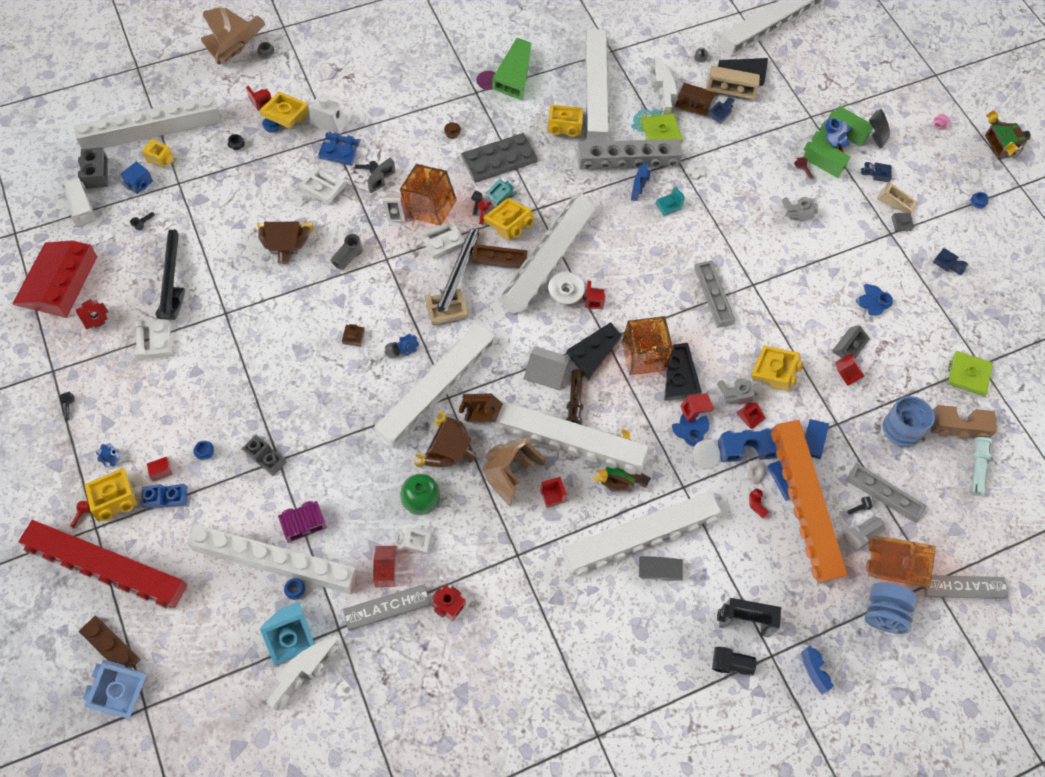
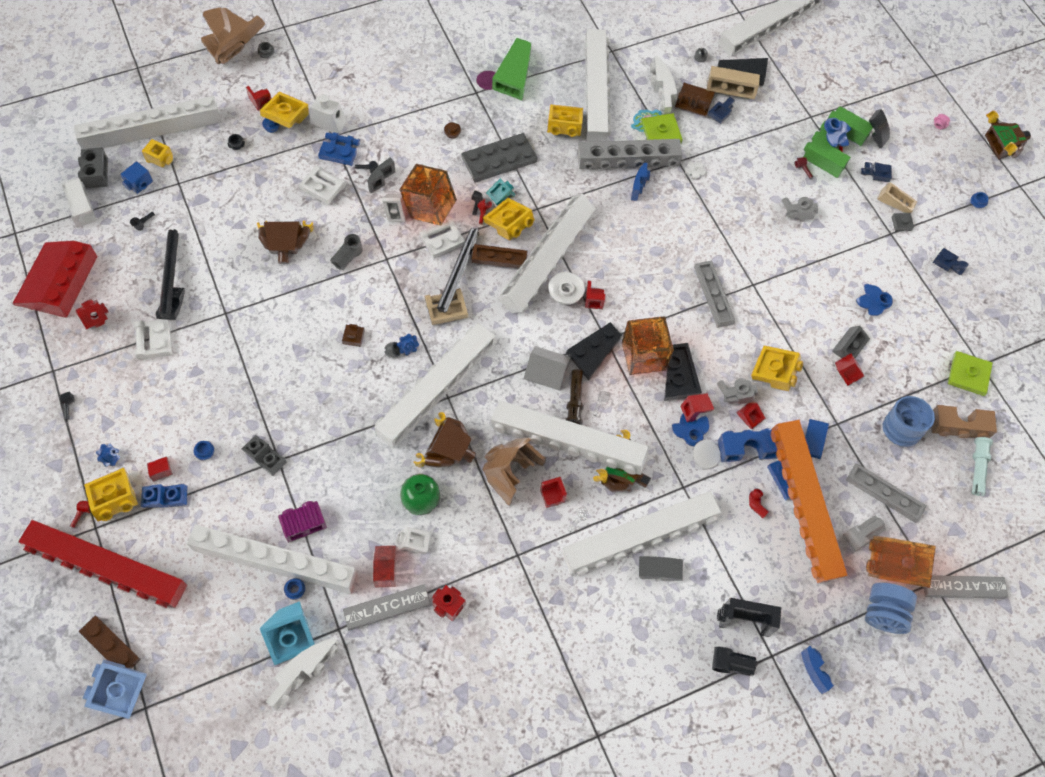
(480, 407): reddish brown hinge -> none
(671, 202): teal bracket -> none
(755, 471): white plant -> none
(867, 503): black hand -> none

